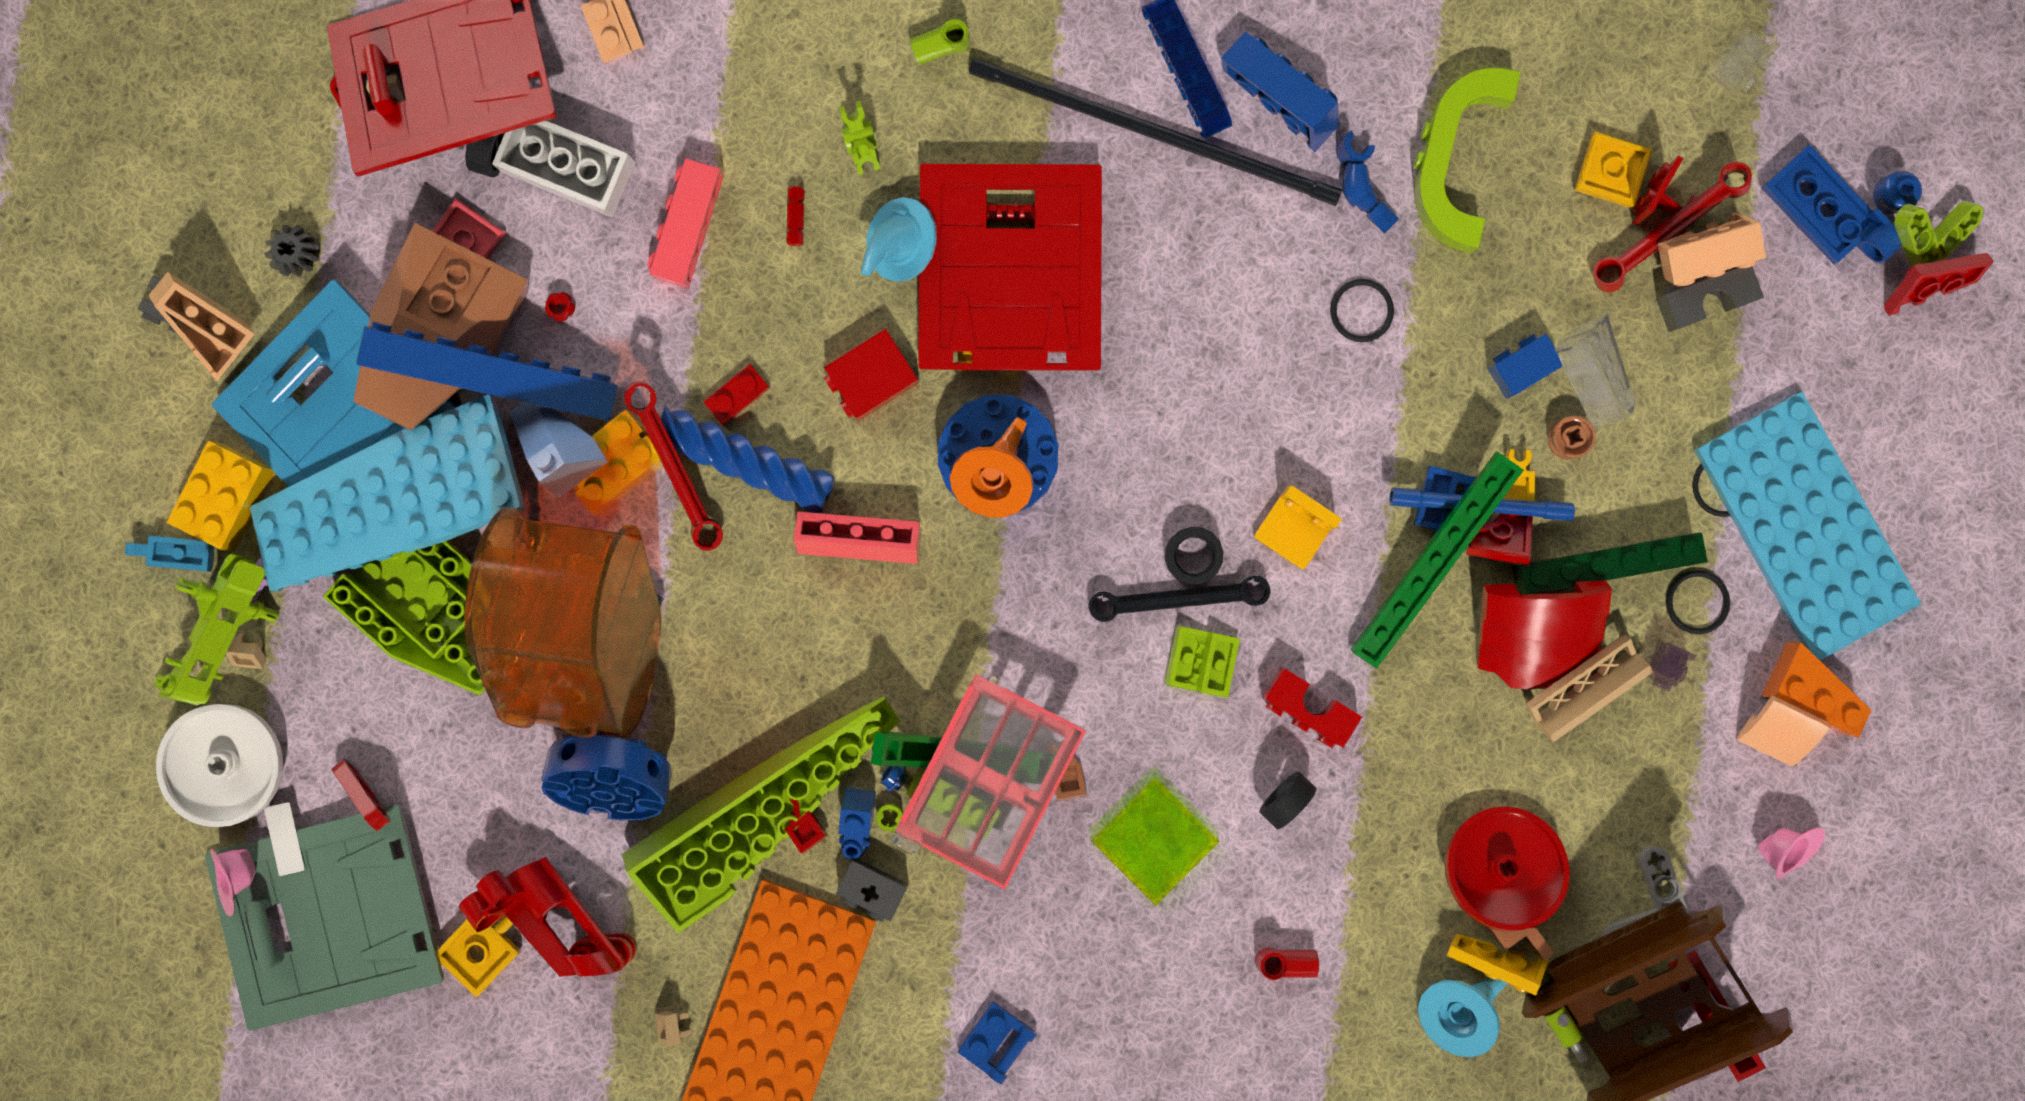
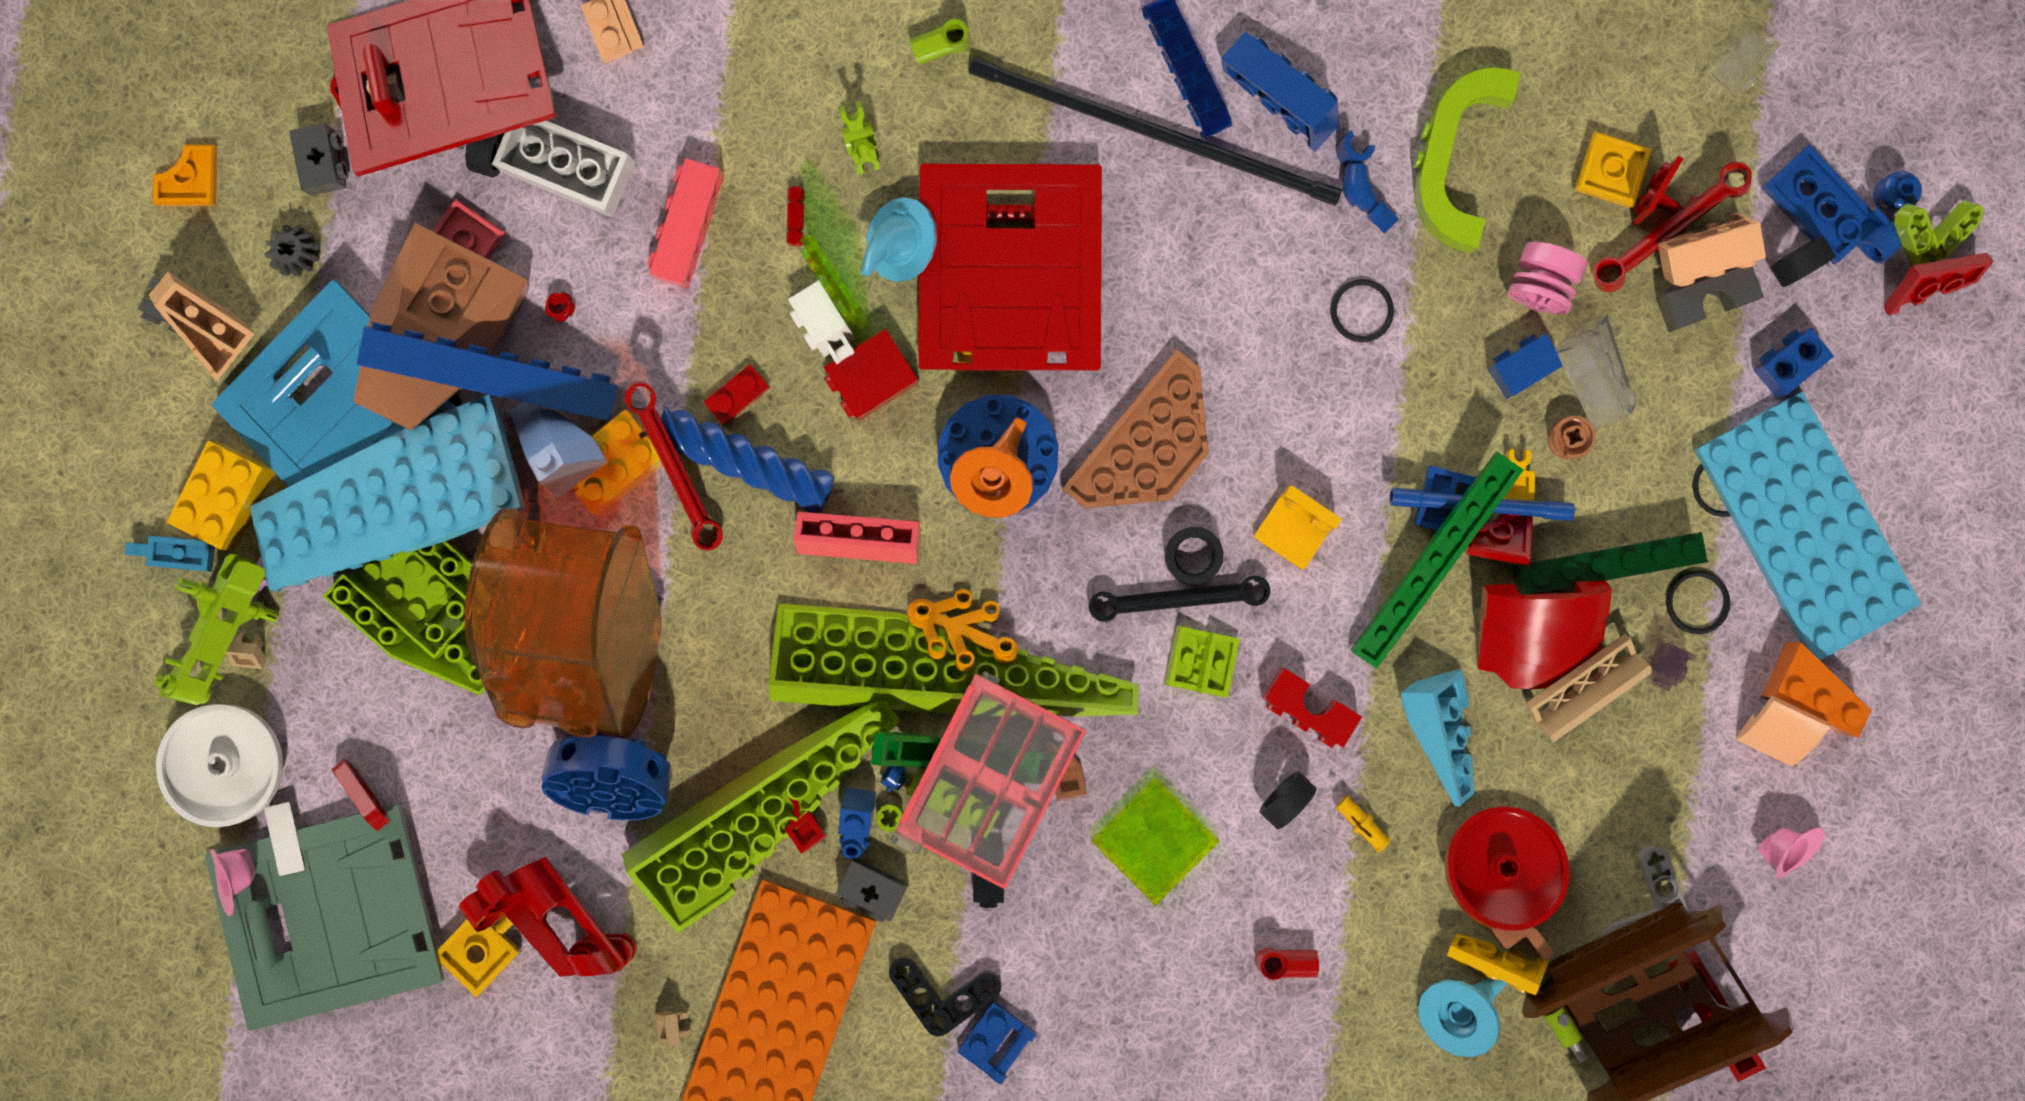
(190, 180): none -> light orange tile
(307, 147): none -> dark grey brick
(822, 321): none -> white brick
(833, 283): none -> clear neon green plate
(879, 655): none -> lime wedge
(945, 1007): none -> black beam
(959, 628): none -> light orange plant
(987, 893): none -> black brick
(1151, 445): none -> nougat plate
(1363, 823): none -> yellow pin
(1436, 717): none -> medium azure wedge
(1547, 277): none -> bright pink wheel
(1795, 367): none -> blue brick
(1802, 261): none -> black tyre

